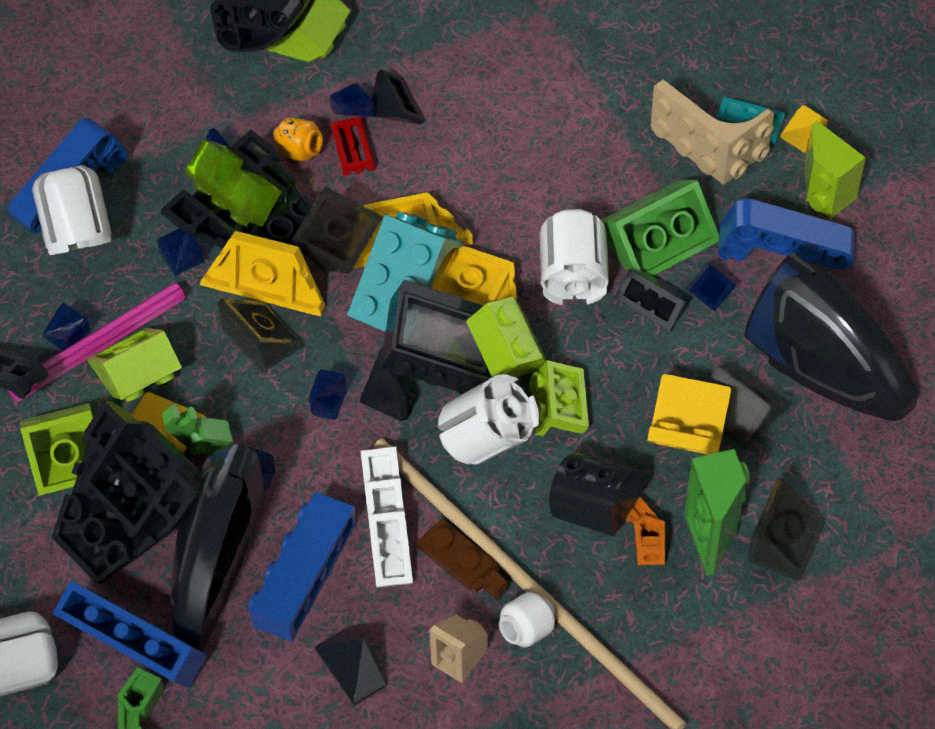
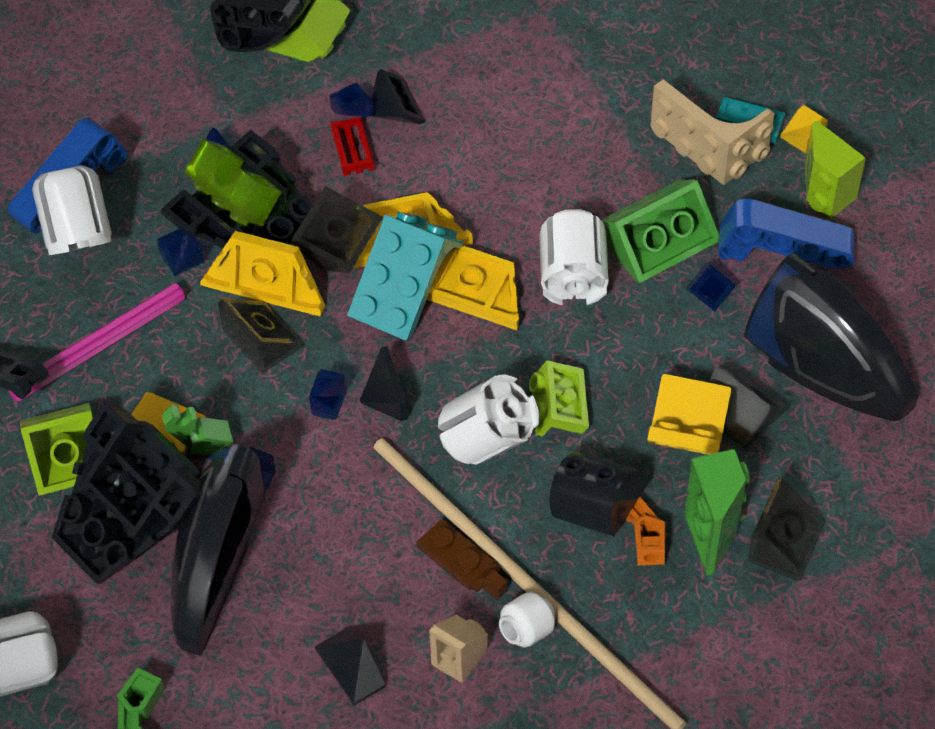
(66, 327): clear blue slope -> none
(130, 634): blue brick -> none
(136, 363): lime slope -> none
(297, 139): light orange head -> none
(302, 566): blue brick -> none
(386, 517): white slope -> none
(432, 339): black window -> none
(506, 338): lime slope -> none
(652, 298): black slope -> none

